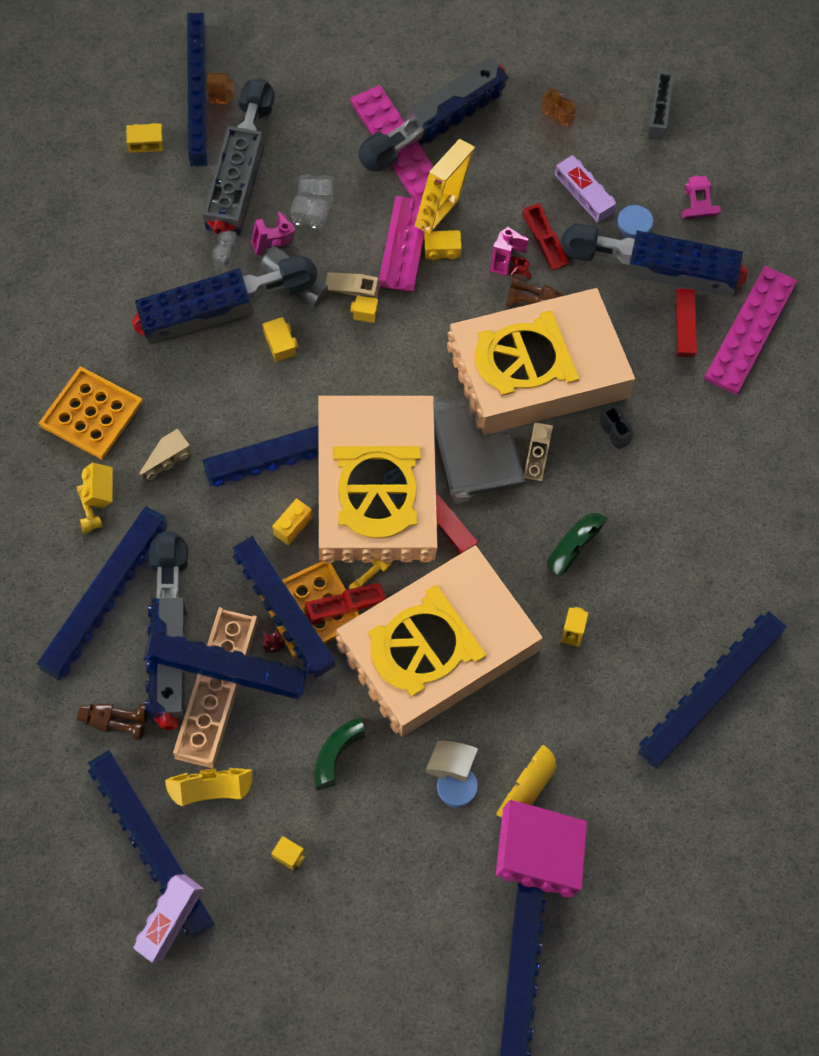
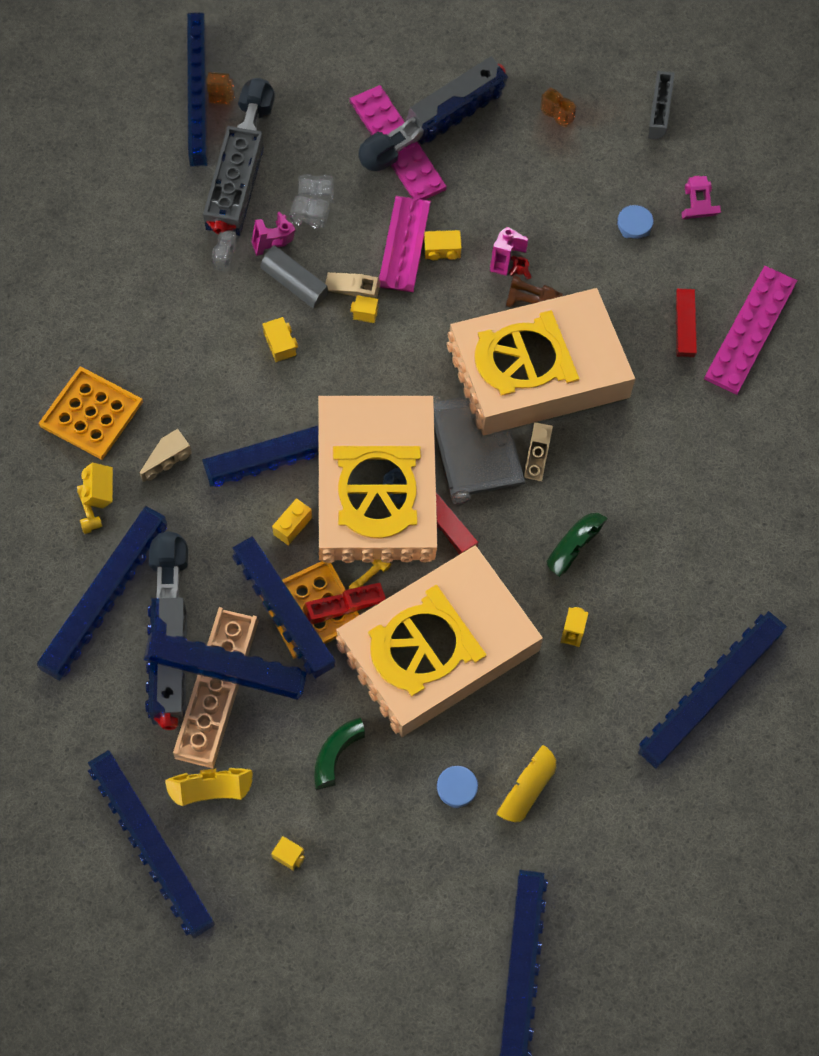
(102, 718): reddish brown piece -> none
(144, 138): yellow brick -> none
(168, 918): lavender brick -> none
(216, 299): piece -> none
(273, 642): dark red plate -> none
(441, 198): yellow window -> none
(451, 760): dark tan slope -> none
(541, 849): dark pink brick -> none
(545, 236): red slope -> none
(585, 188): lavender brick -> none
(617, 427): black brick -> none
(662, 258): piece -> none

